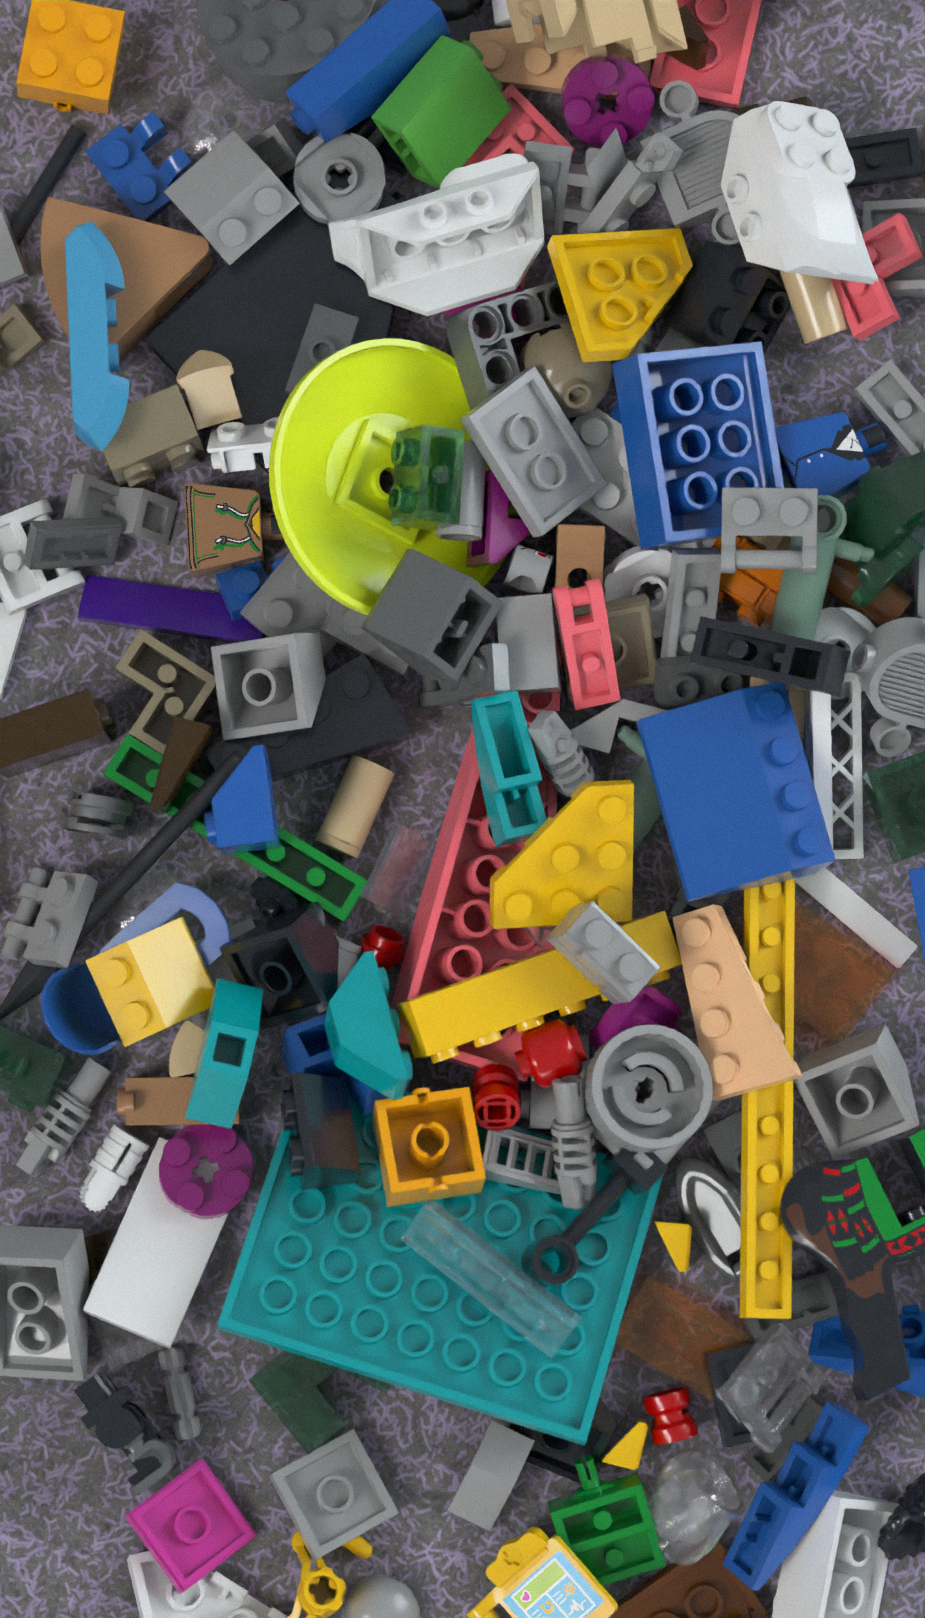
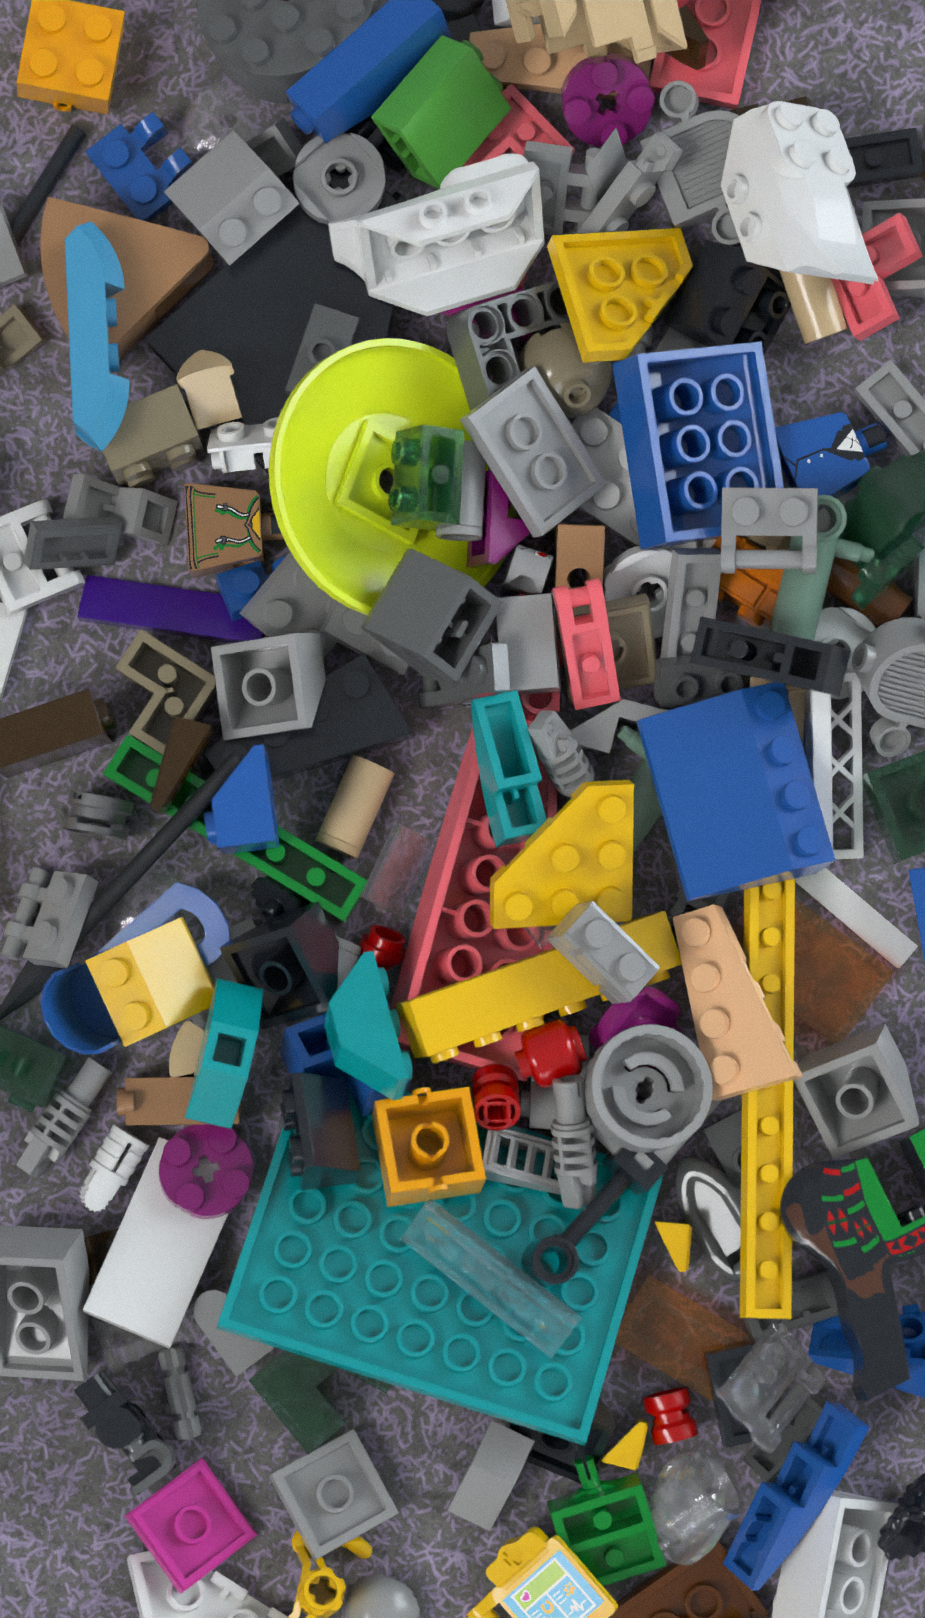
(235, 1350): none -> light grey leg

